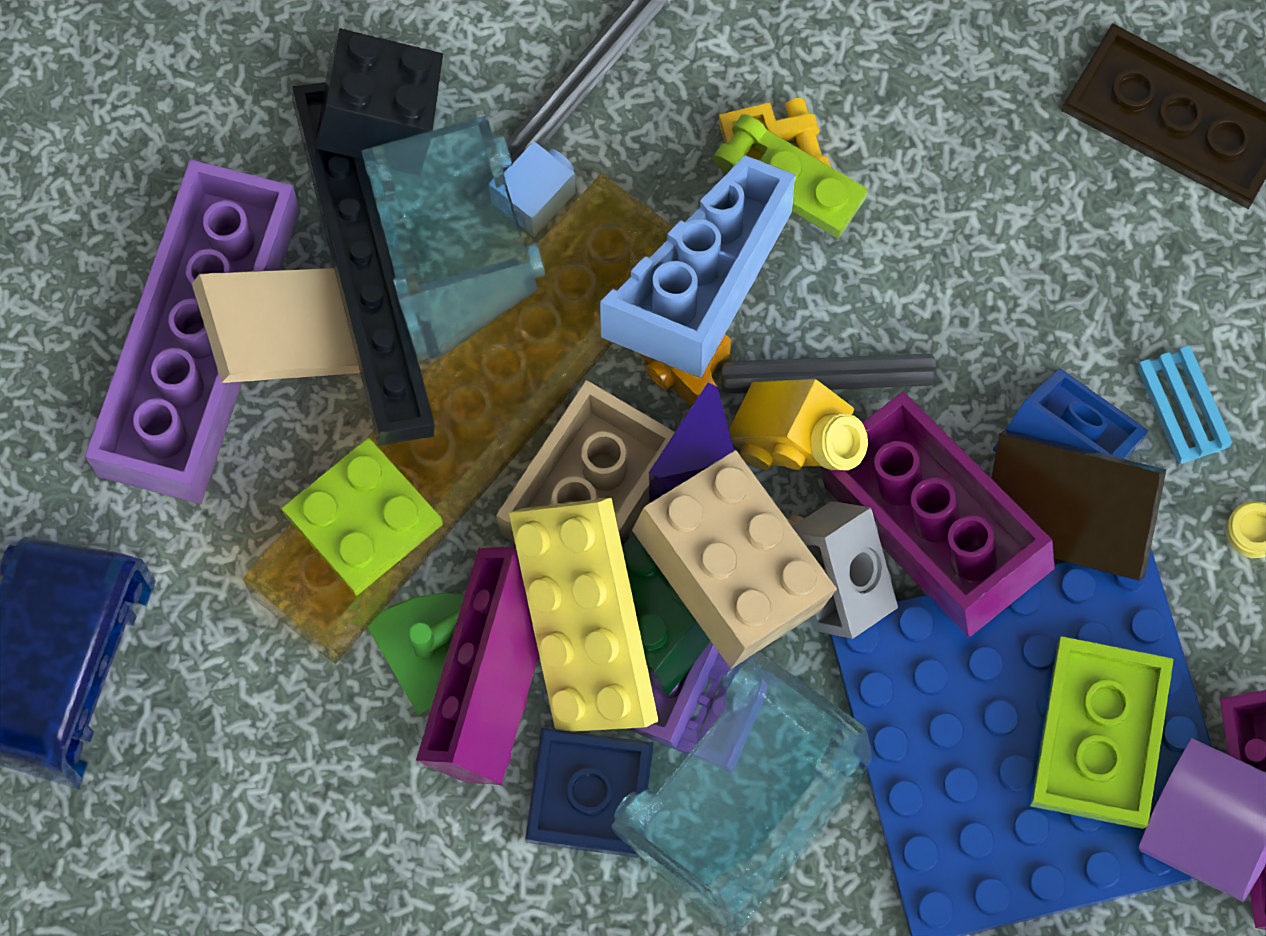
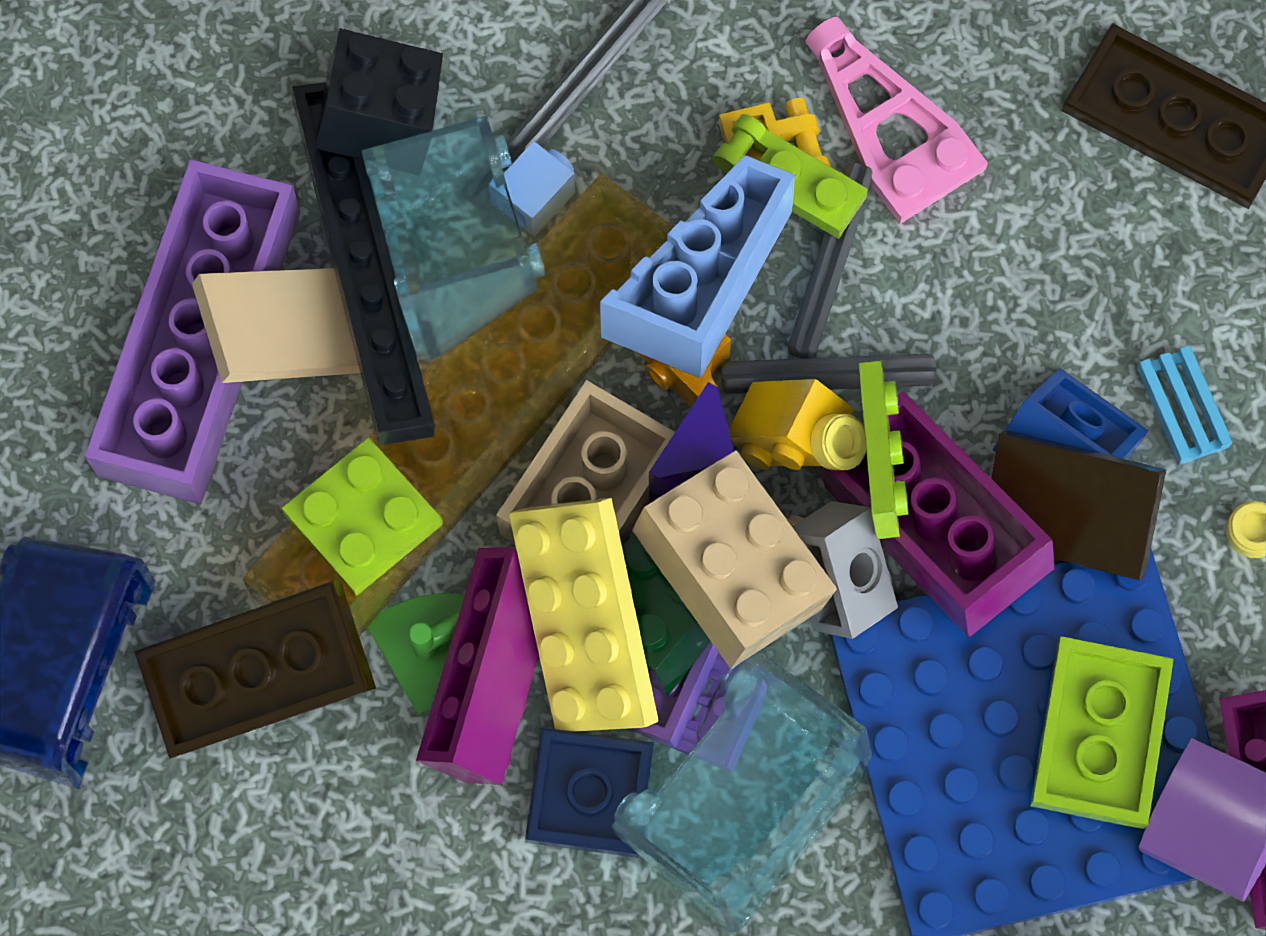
(255, 669): none -> dark brown tile
(826, 278): none -> dark grey axle
(882, 449): none -> lime plate
(925, 172): none -> bright pink plate

